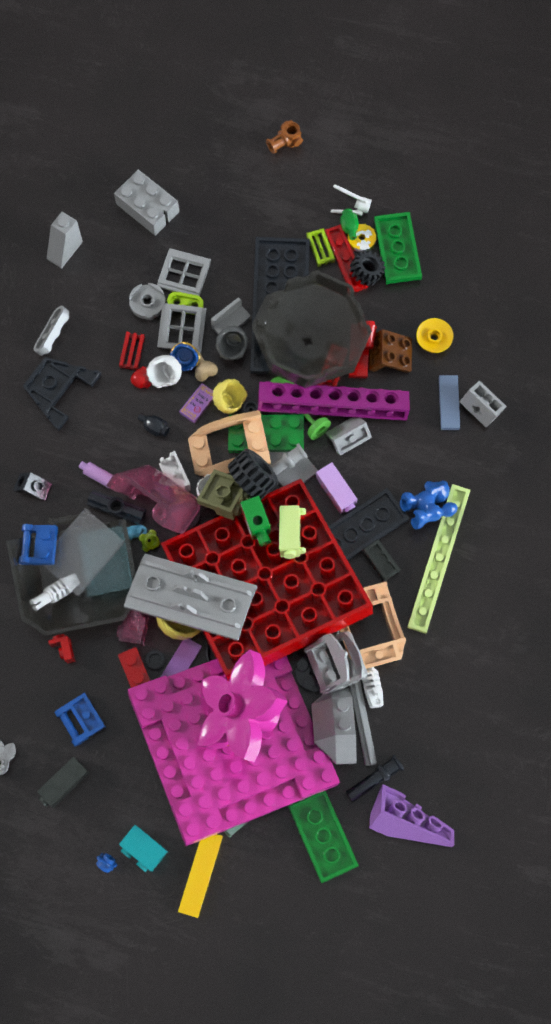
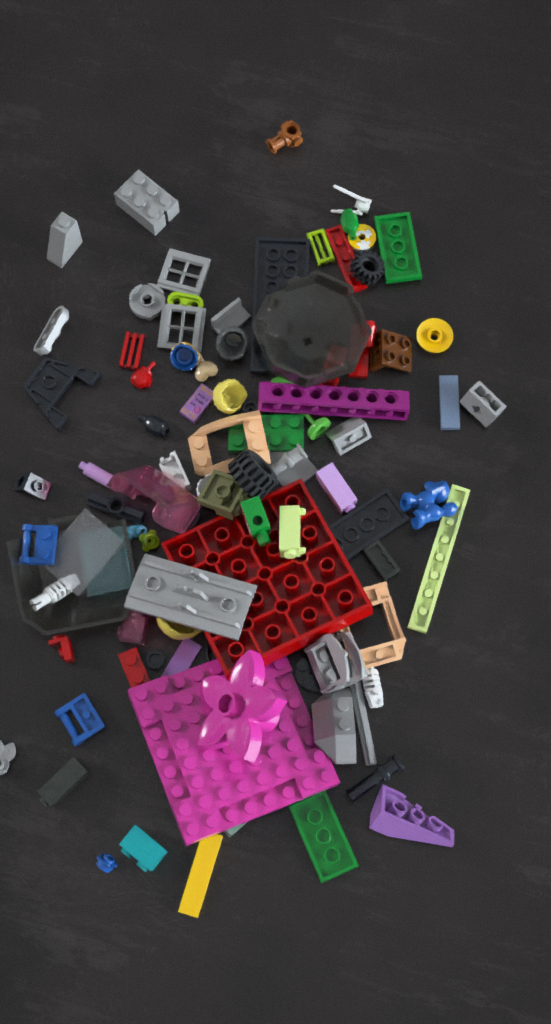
(164, 371): white hair -> none

